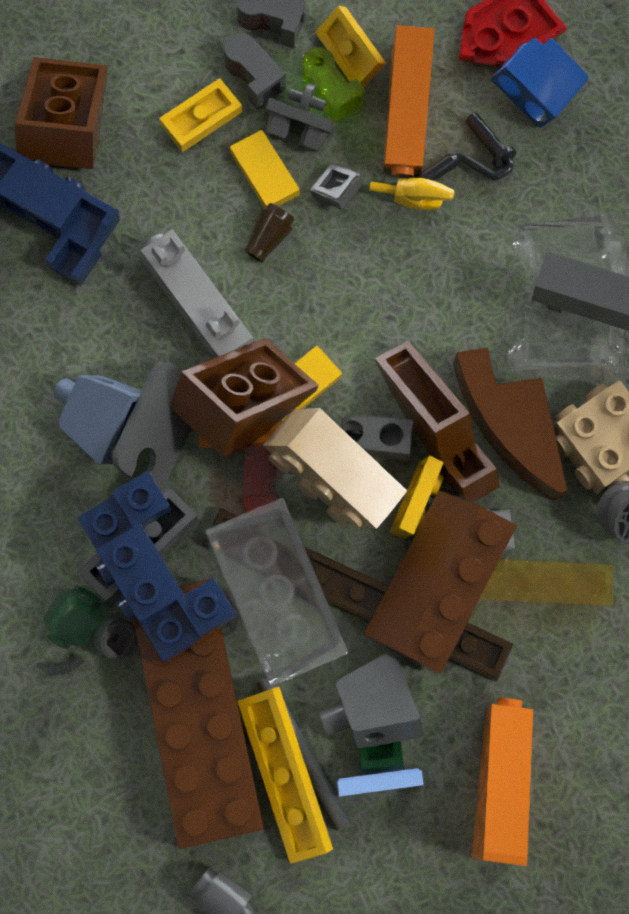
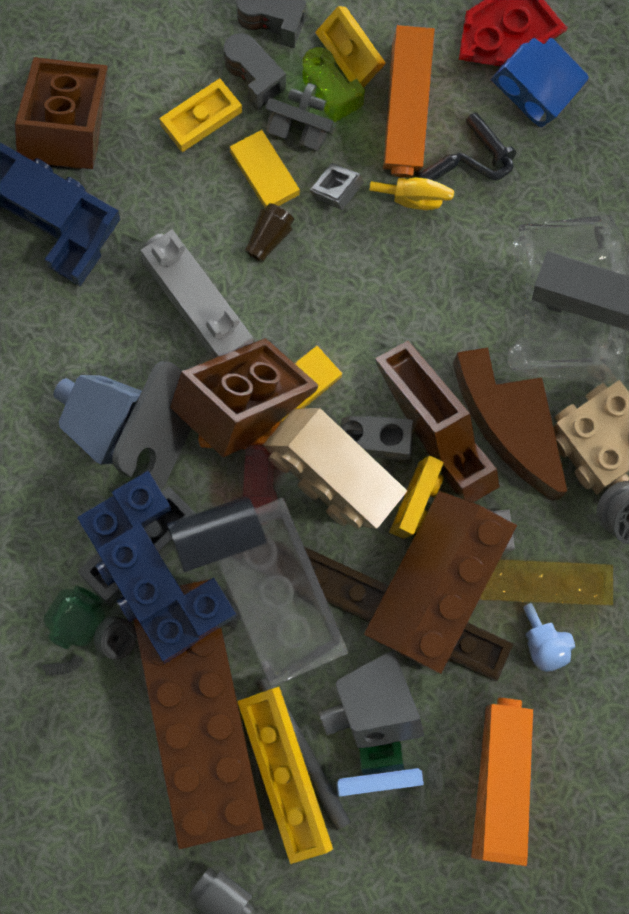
(216, 533): none -> black brick
(547, 646): none -> light blue piece

